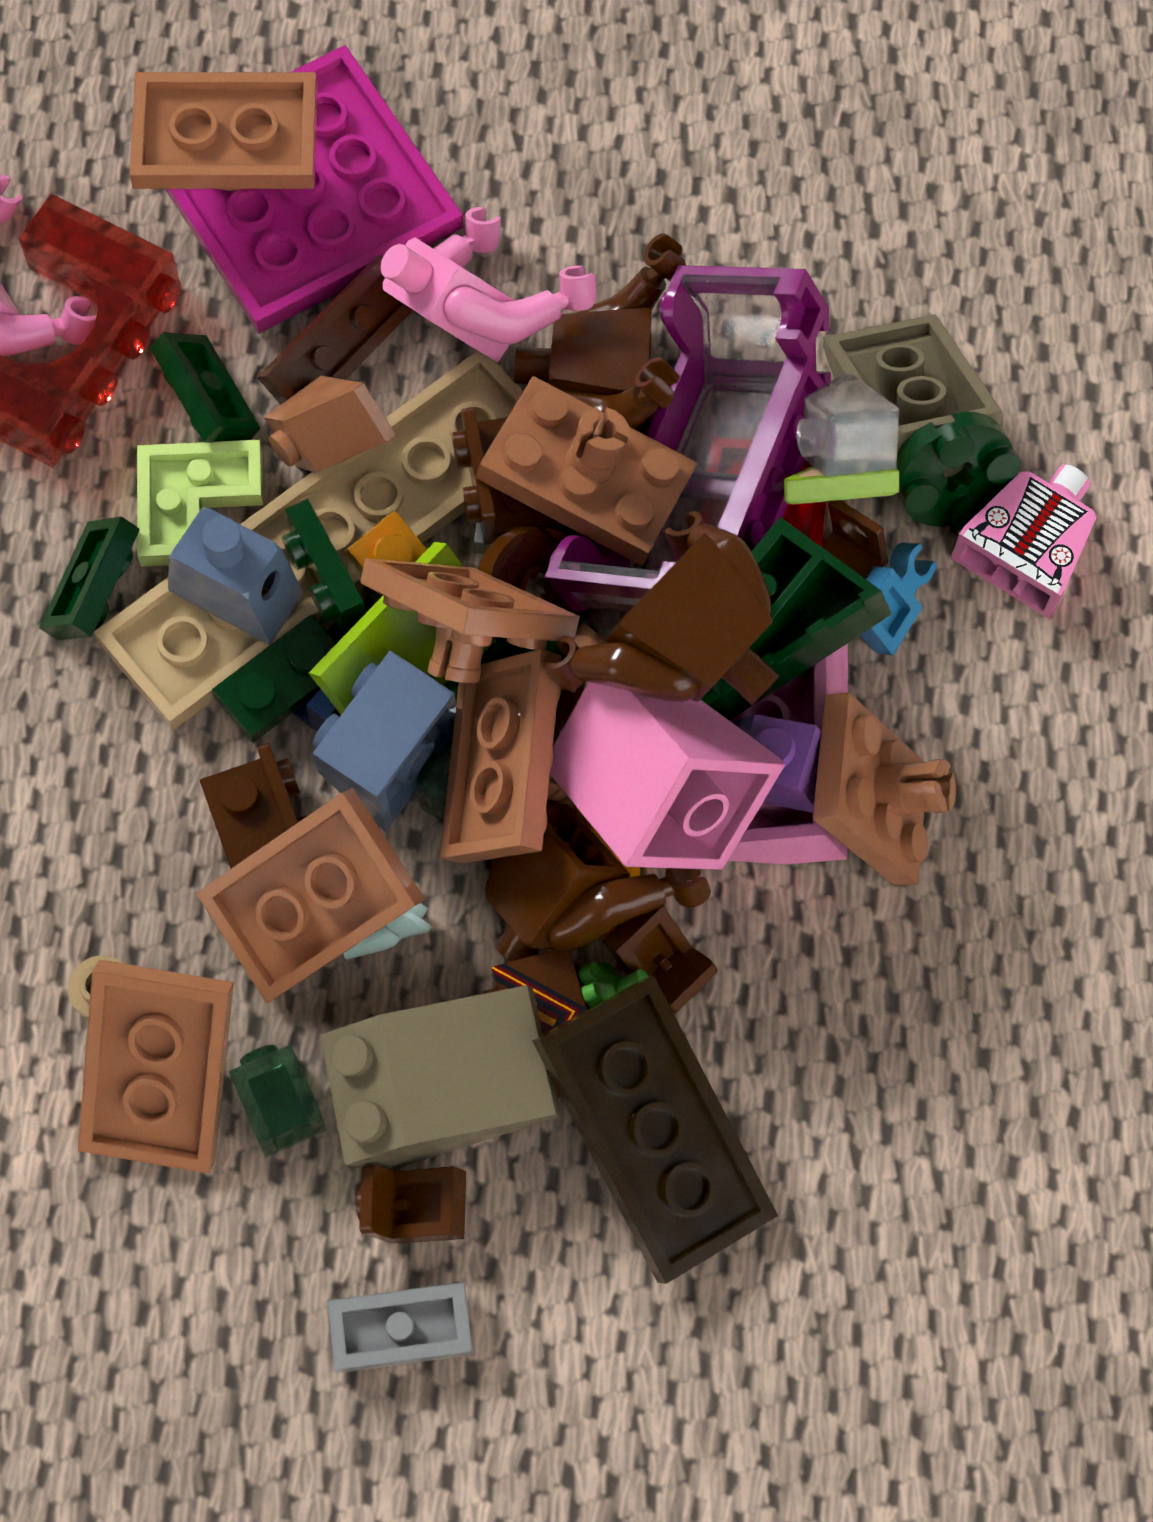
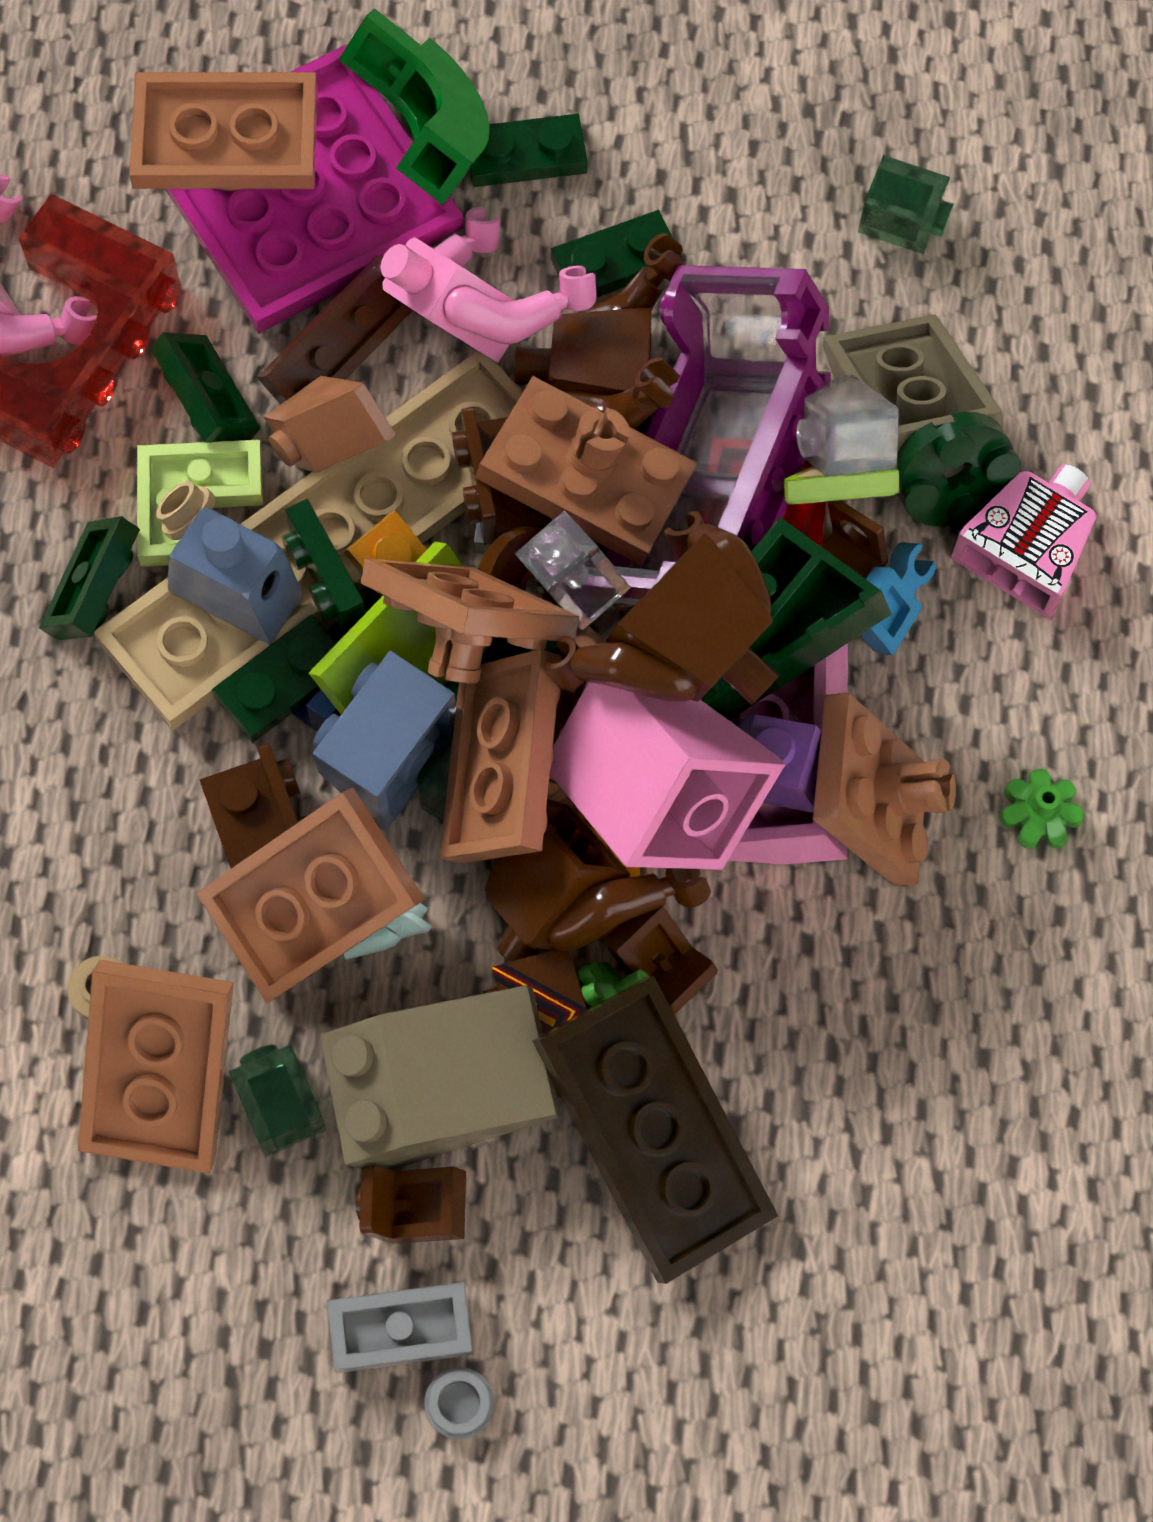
(181, 507): none -> tan plate
(433, 97): none -> green arch
(459, 1403): none -> light grey tile
(531, 151): none -> dark green plate
(572, 569): none -> clear slope
(612, 253): none -> dark green plate
(906, 205): none -> clear green brick
(1041, 809): none -> bright green plant

